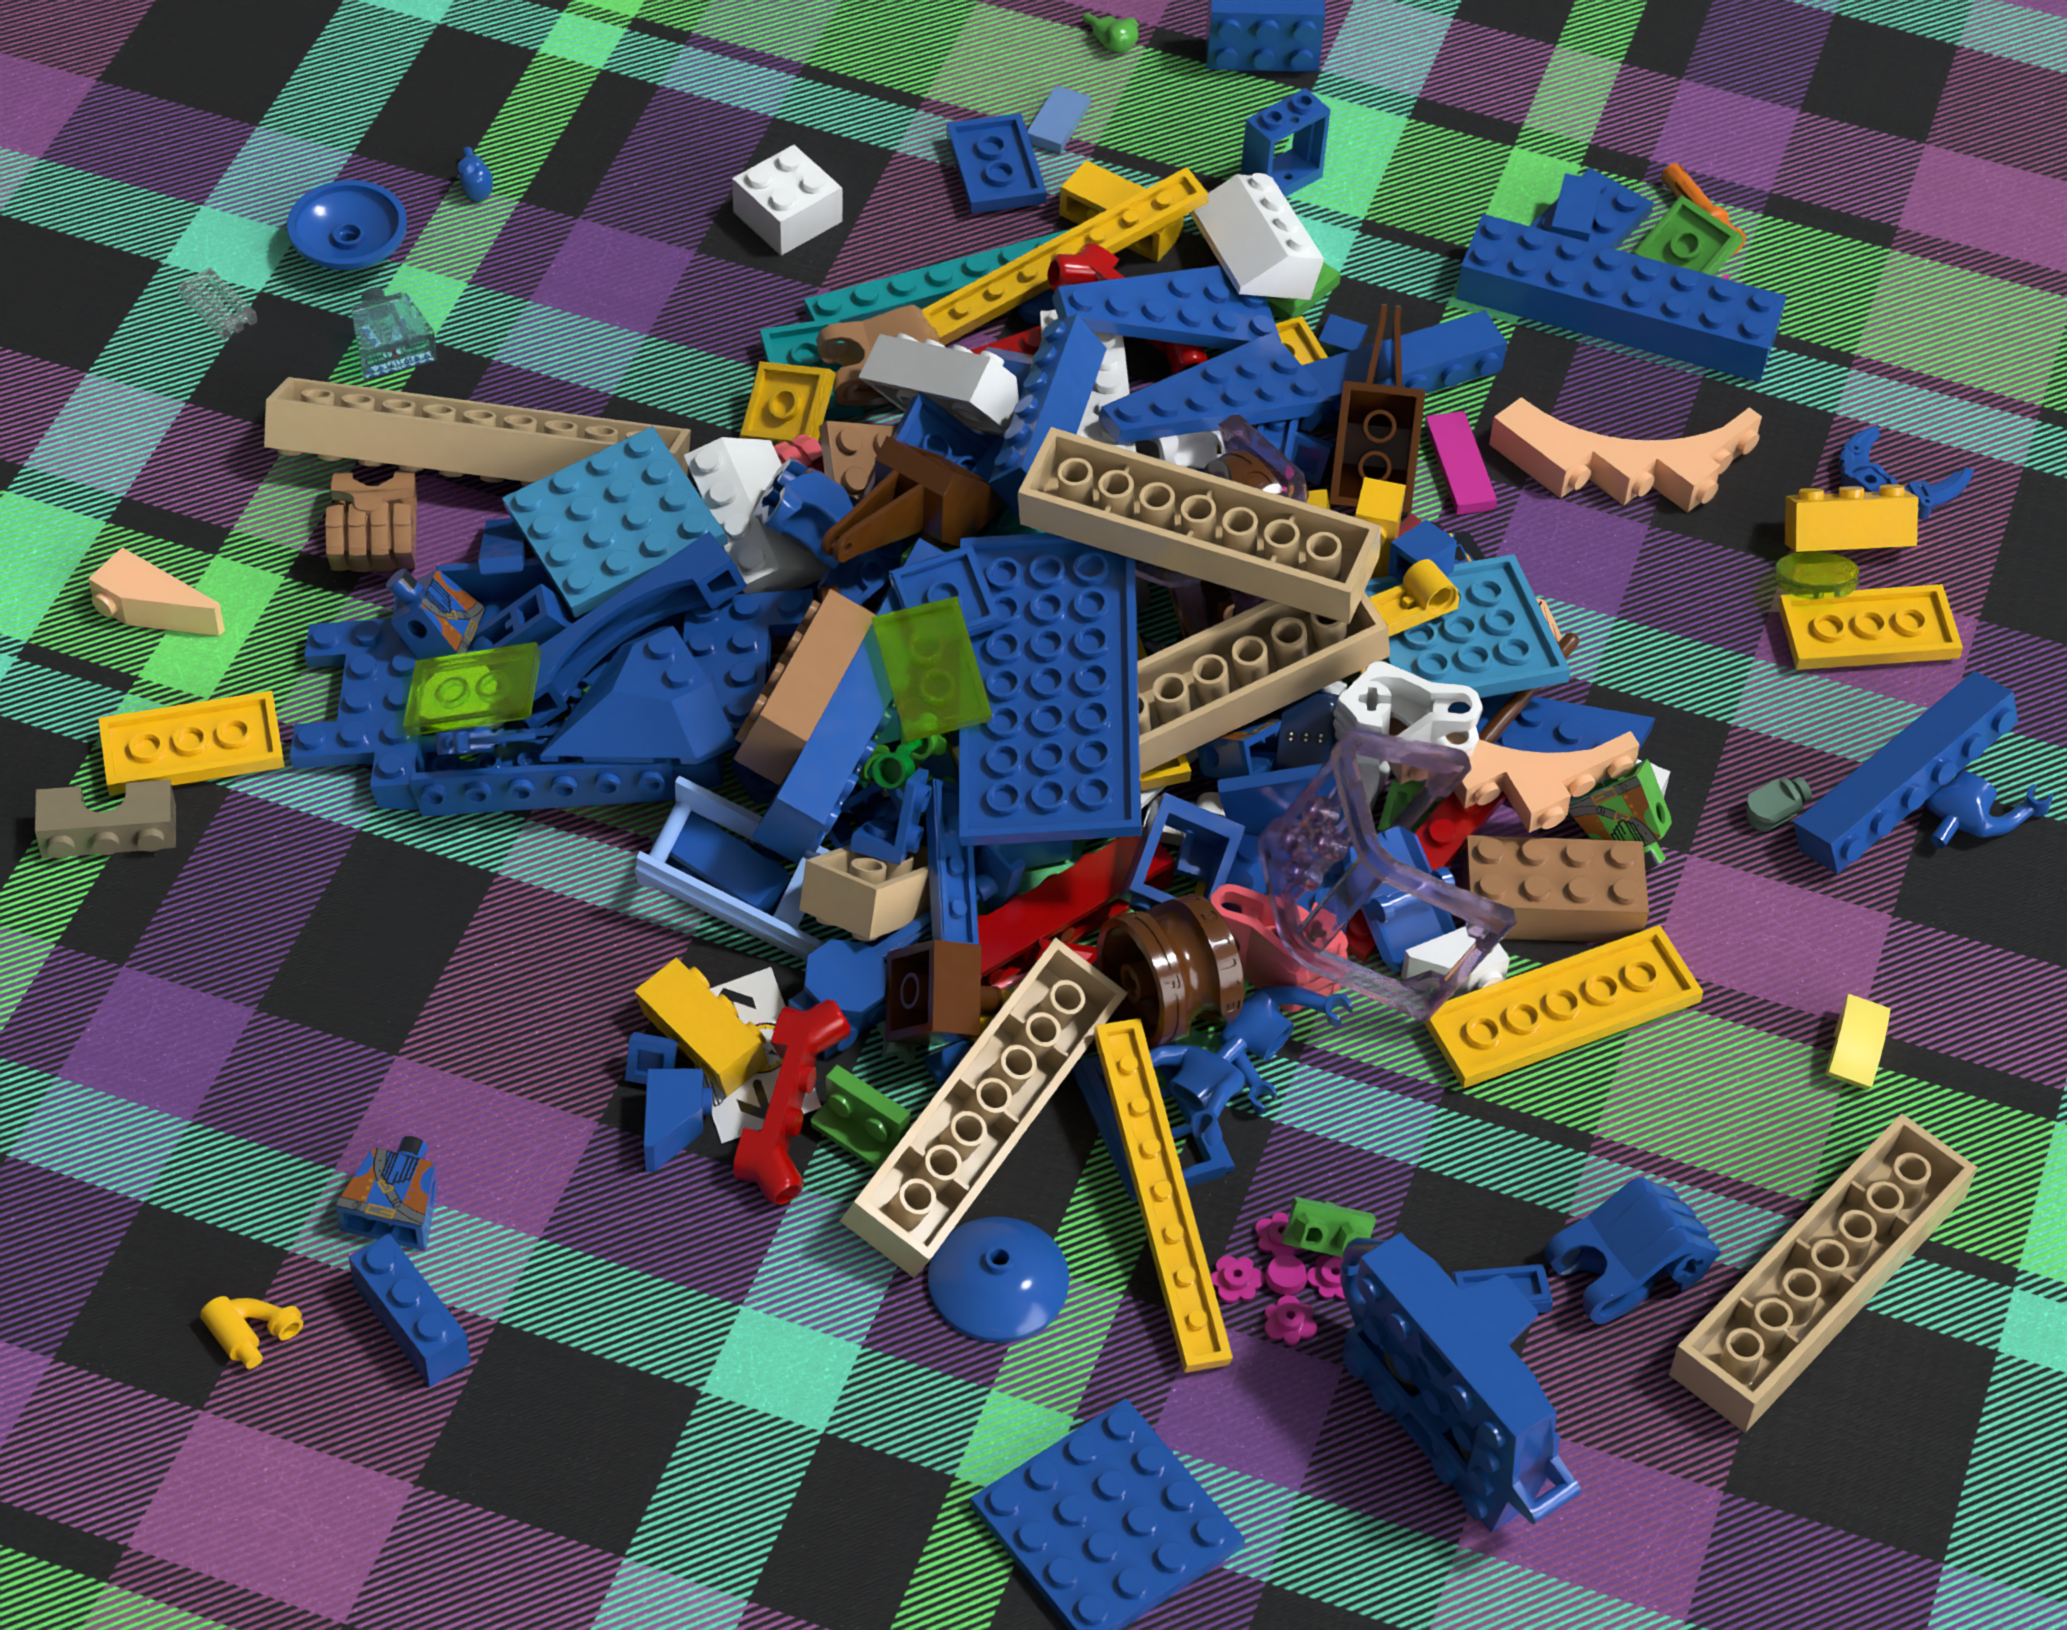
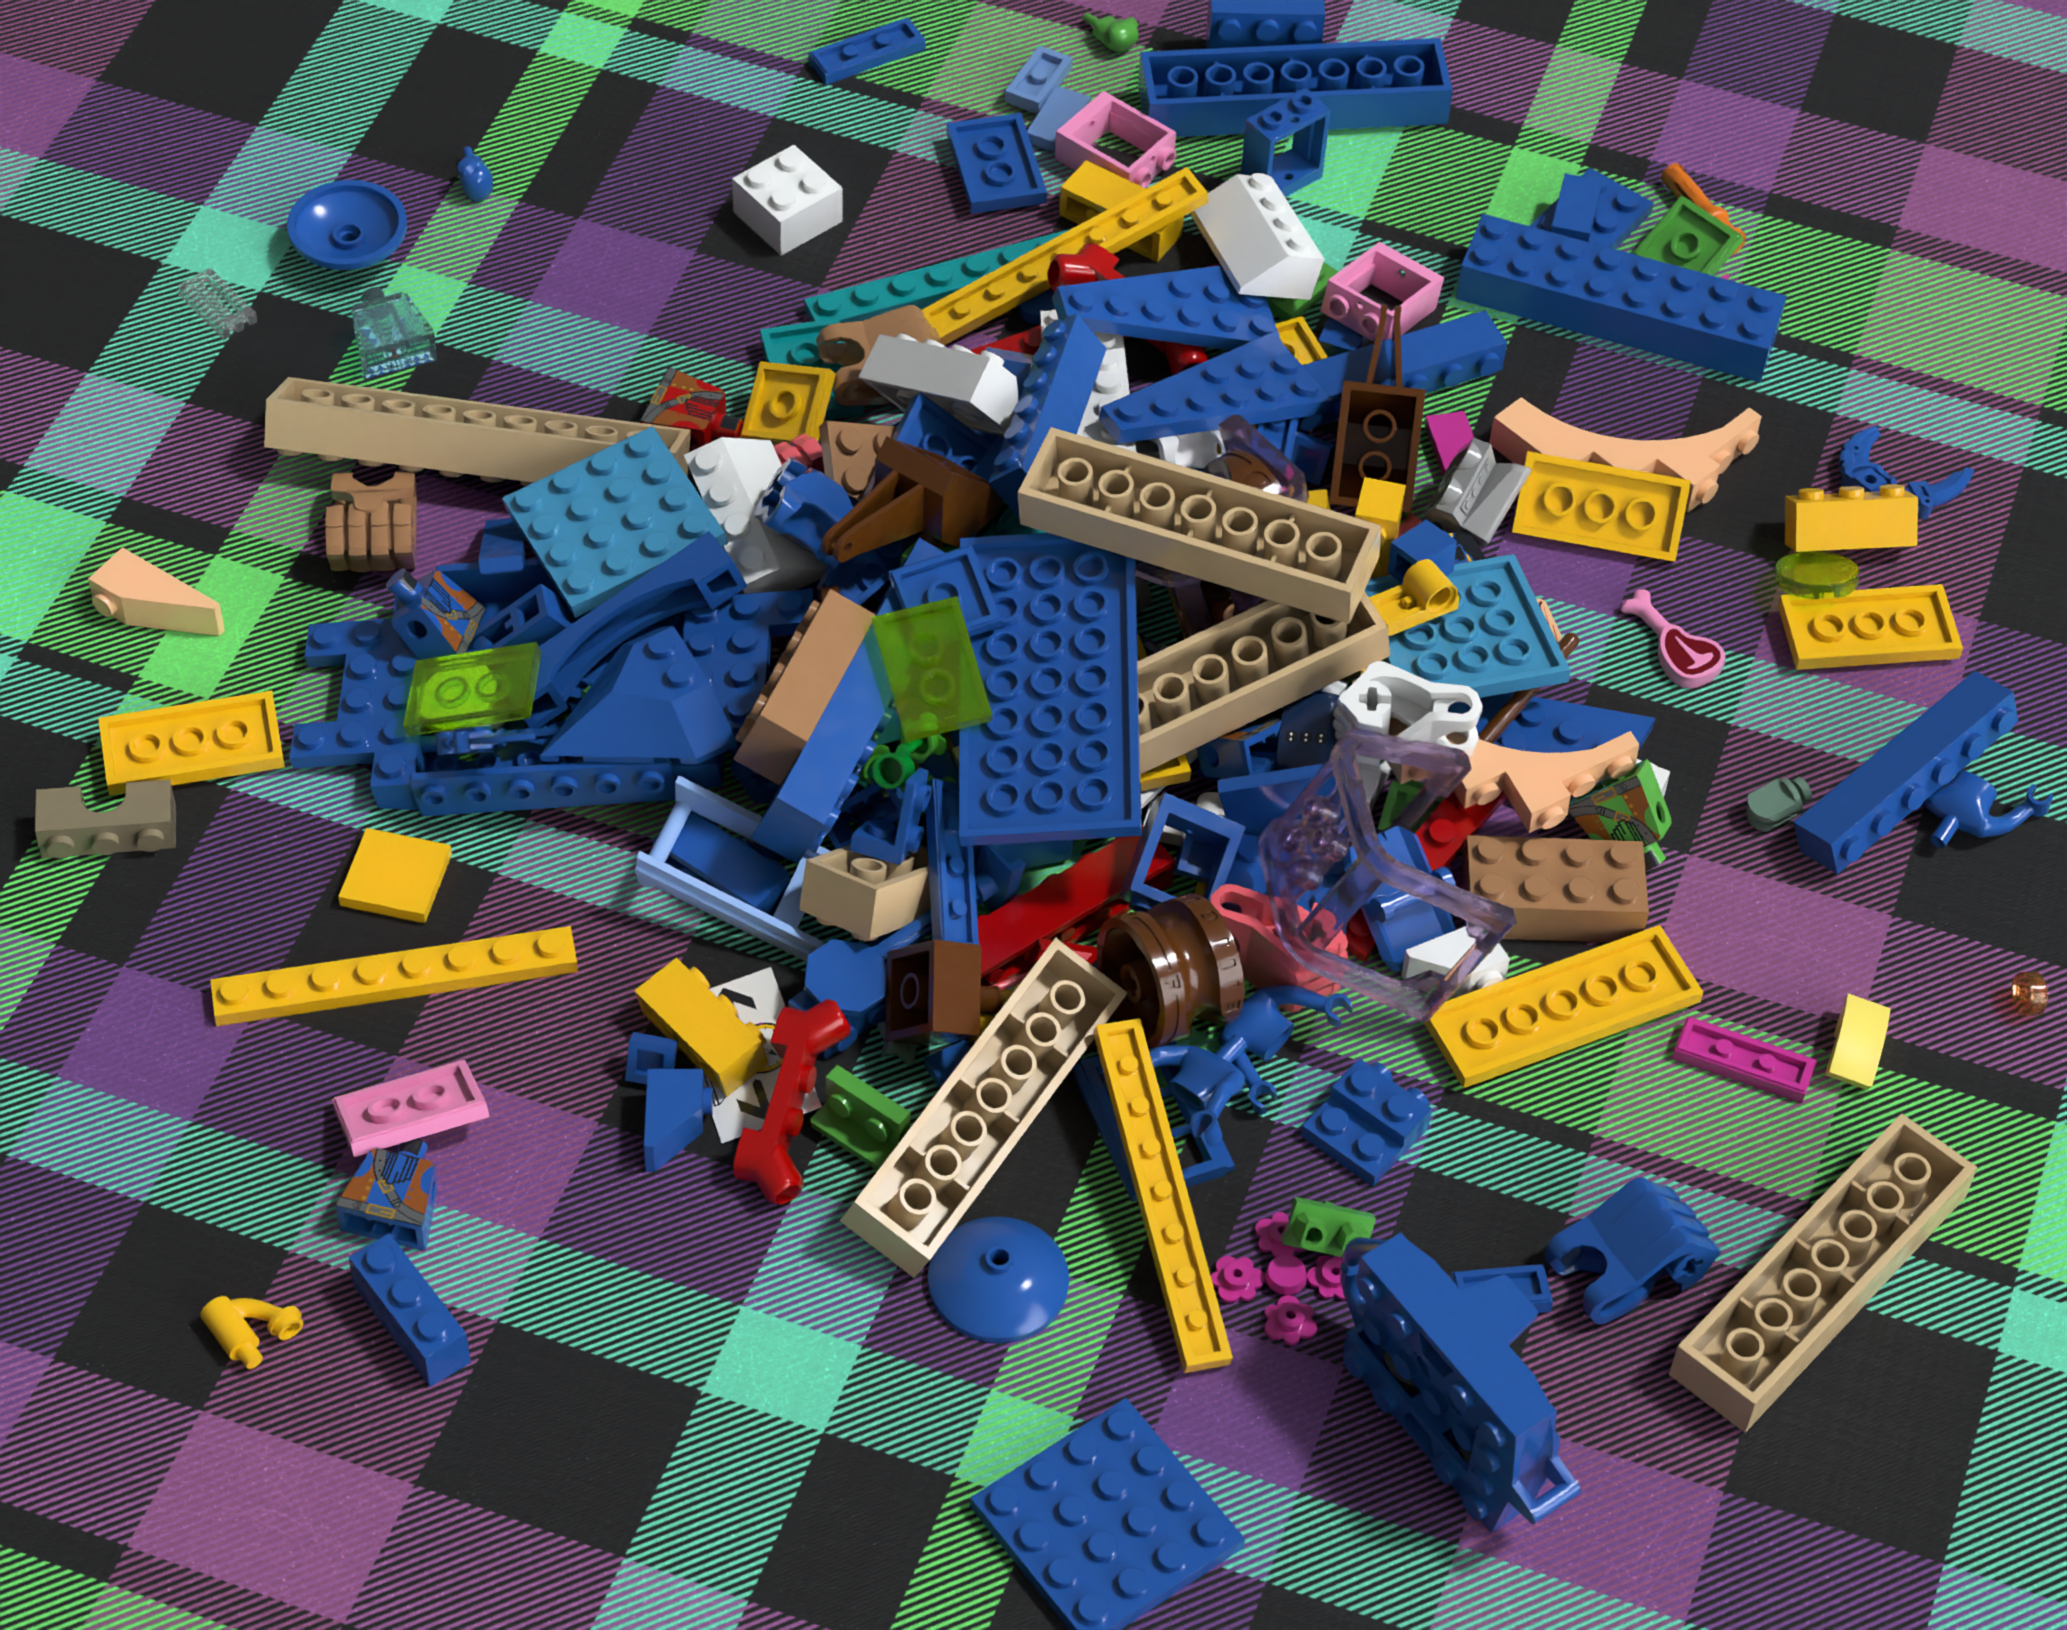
(393, 976): none -> yellow plate
(395, 875): none -> yellow tile
(410, 1107): none -> bright pink tile
(691, 405): none -> torso
(866, 50): none -> blue tile
(1038, 79): none -> medium blue plate
(1113, 115): none -> bright pink window
(1359, 81): none -> blue brick
(1368, 1121): none -> blue plate
(1381, 267): none -> bright pink window
(1475, 492): none -> light grey piece
(1602, 506): none -> yellow plate
(1684, 657): none -> bright pink piece
(1744, 1059): none -> dark pink tile
(2029, 993): none -> clear orange tile

